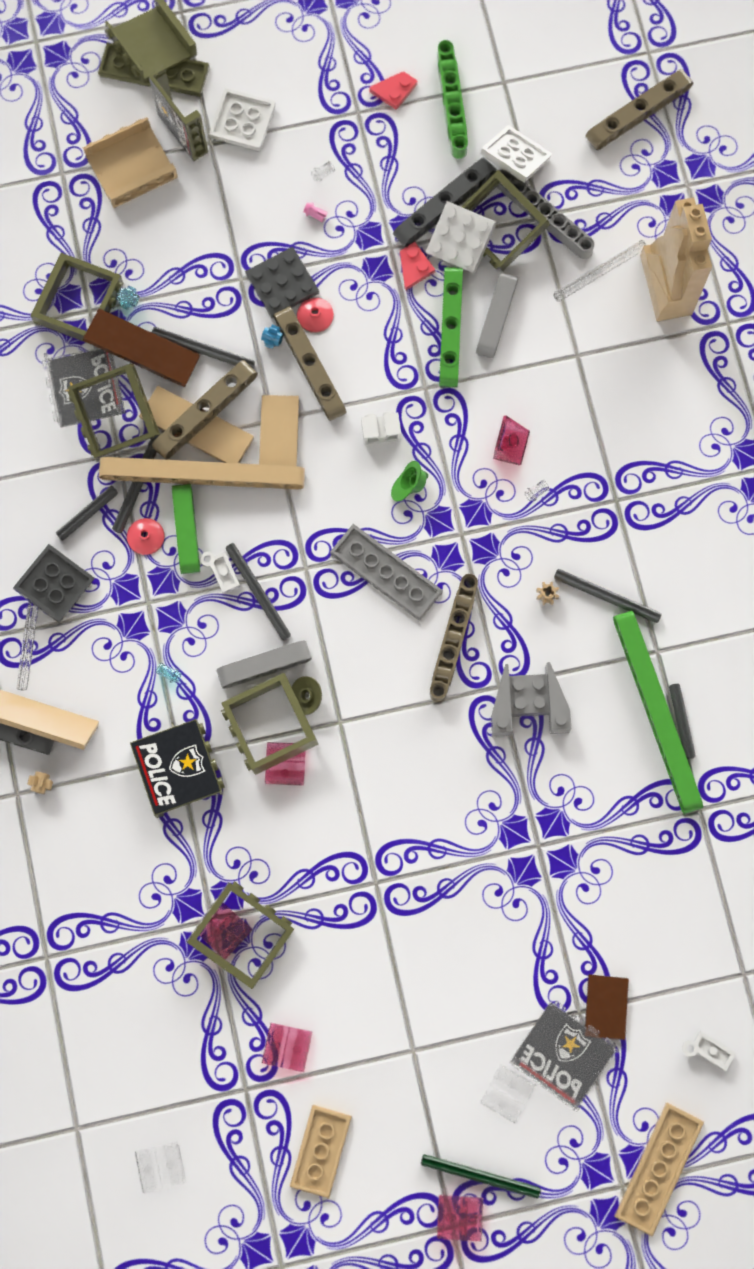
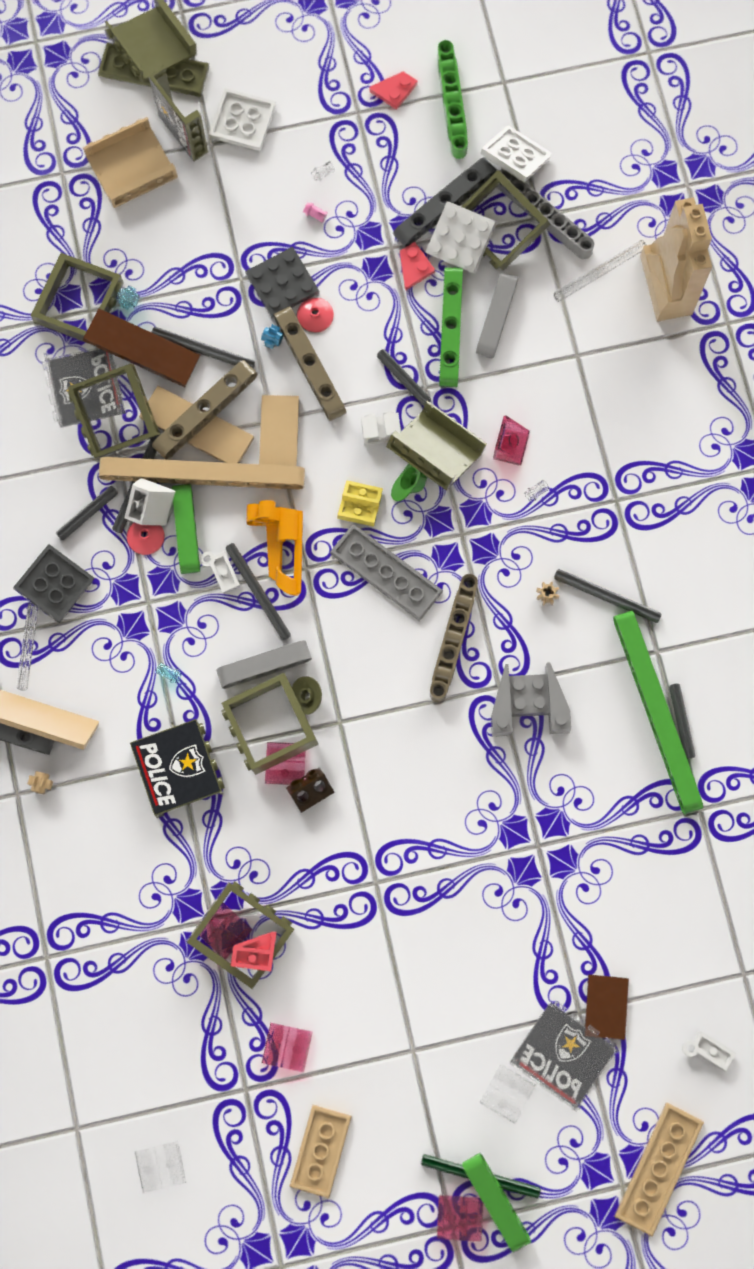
(149, 503): none -> white slope
(255, 953): none -> coral wing
(281, 525): none -> light orange panel
(312, 794): none -> dark brown brick
(360, 503): none -> light yellow slope
(403, 377): none -> dark grey axle
(437, 446): none -> olive panel
(496, 1202): none -> bright green beam
(630, 116): dark tan beam -> none

